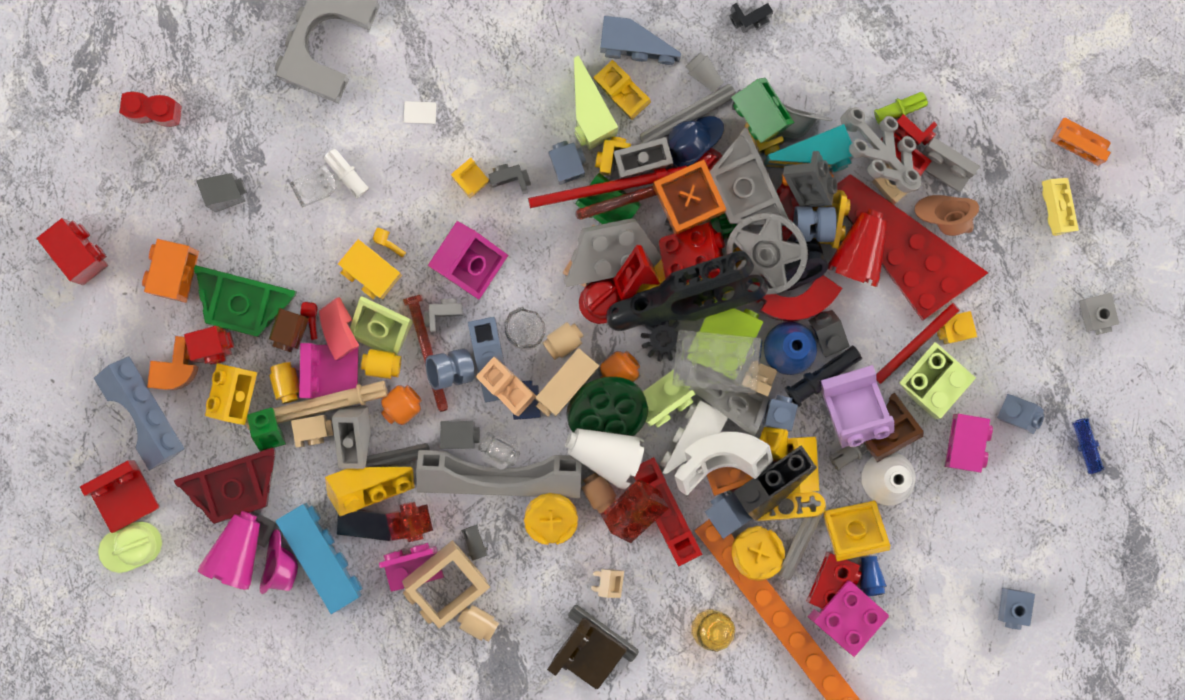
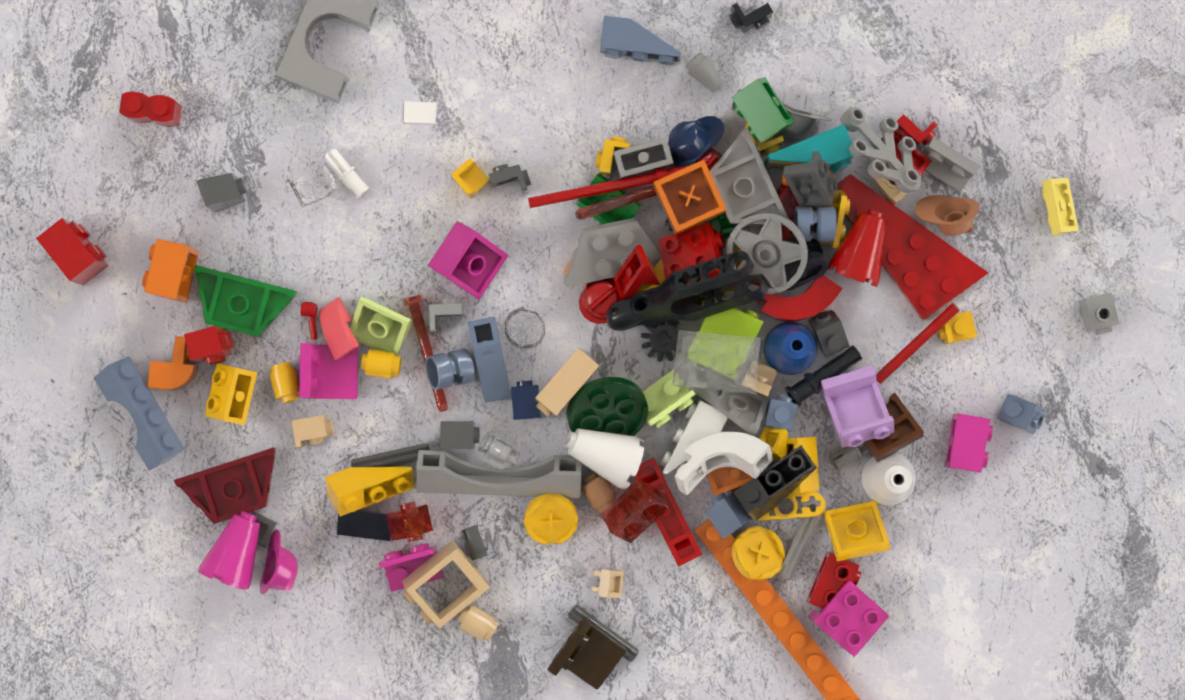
(121, 495): red bracket -> none
(130, 547): yellowish green piece -> none
(265, 430): green bracket -> none
(288, 330): reddish brown brick -> none
(319, 558): dark azure brick -> none
(330, 402): tan axle -> none
(352, 436): light grey slope -> none
(369, 269): yellow brick -> none
(380, 237): yellow hand -> none
(401, 405): orange head -> none
(506, 386): light nougat slope -> none
(563, 340): tan brick -> none
(567, 162): sand blue brick -> none
(593, 117): yellowish green slope -> none
(620, 365): orange head -> none
(622, 89): yellow slope -> none
(689, 114): light grey axle -> none
(713, 630): clear yellow hair -> none
(871, 577): blue cone -> none
(902, 107): lime axle -> none
(936, 381): yellowish green slope -> none
(1016, 608): sand blue brick -> none
(1081, 142): orange bracket -> none
(1088, 445): clear blue pin -> none

